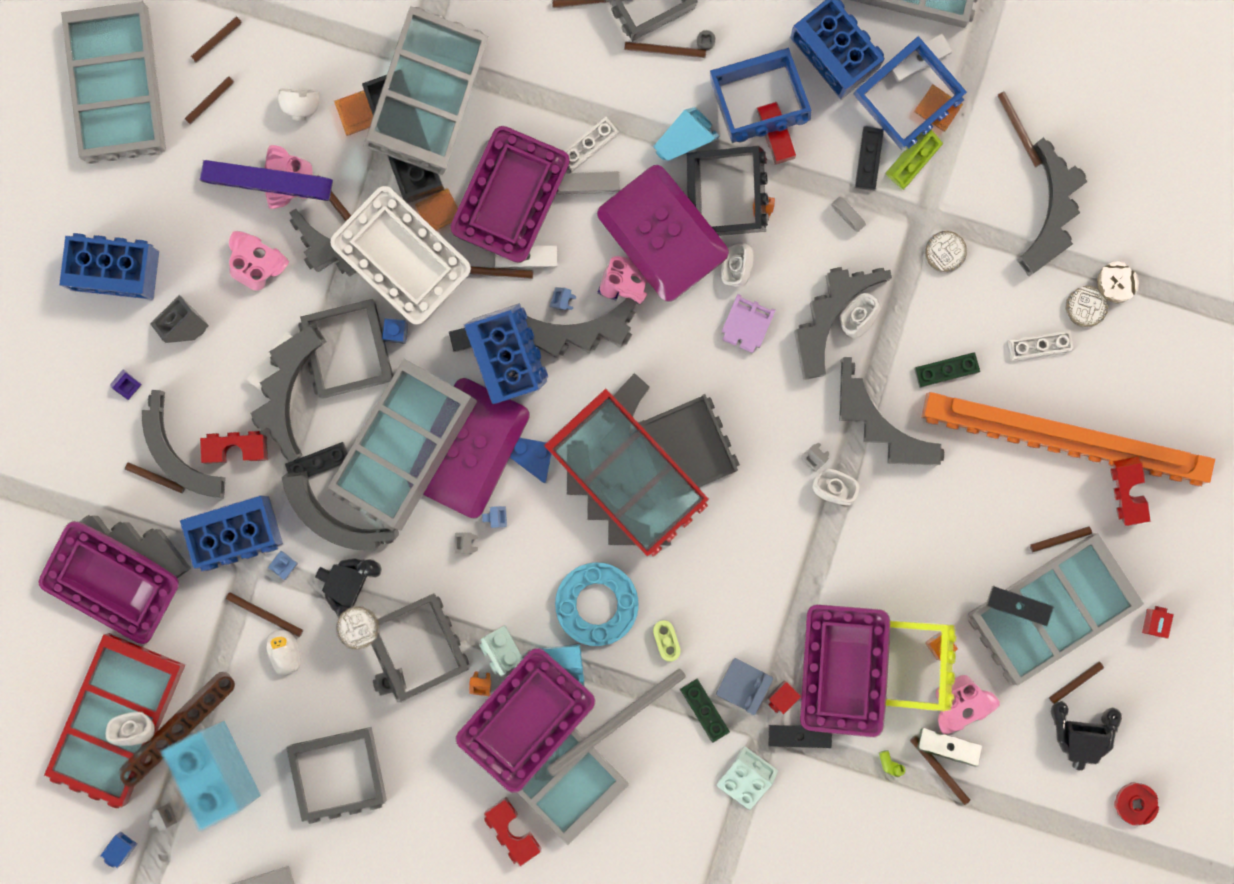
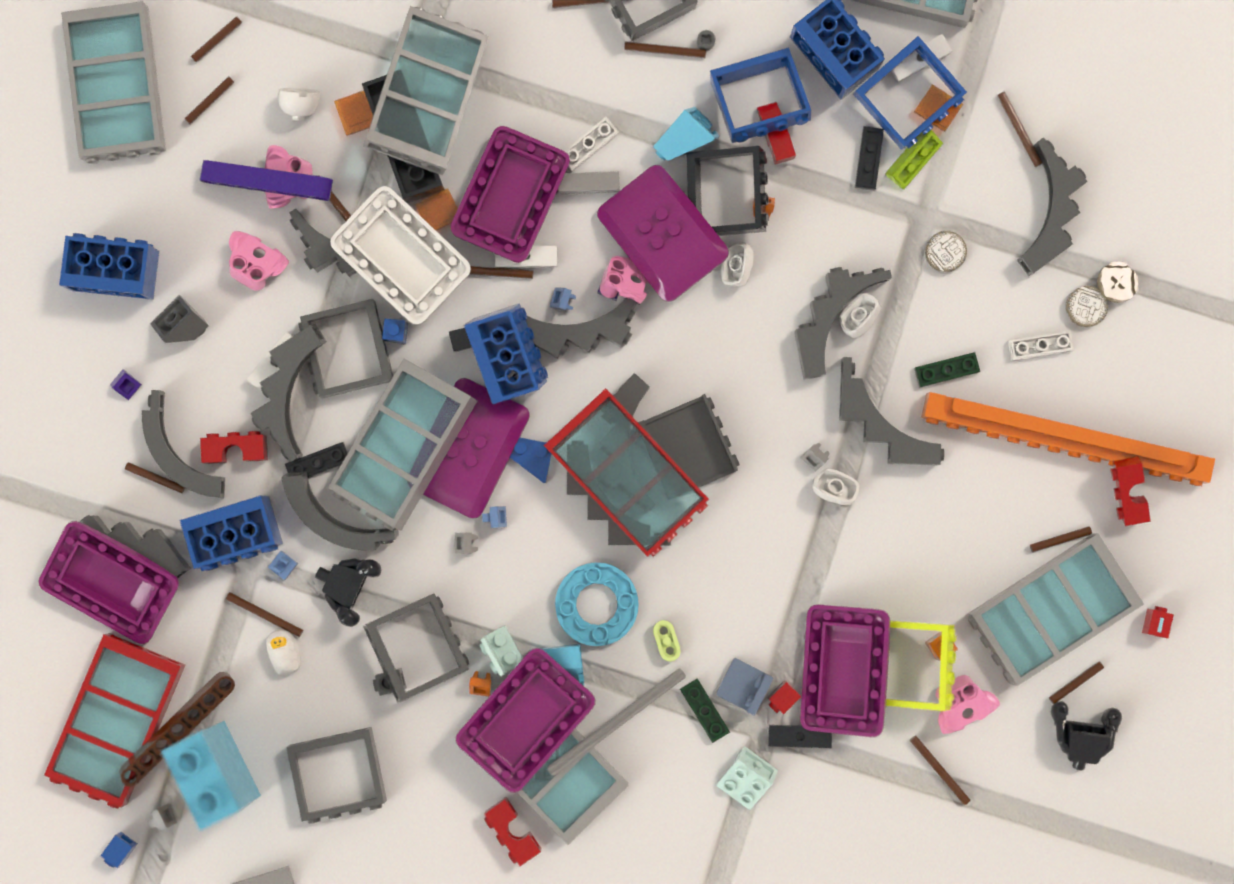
(130, 729): white piece -> none
(357, 627): tile -> none
(747, 324): lavender plate -> none
(848, 214): light grey beam -> none
(890, 766): lime arm -> none
(960, 750): tile -> none
(1030, 610): black tile -> none
(1149, 803): red plate -> none

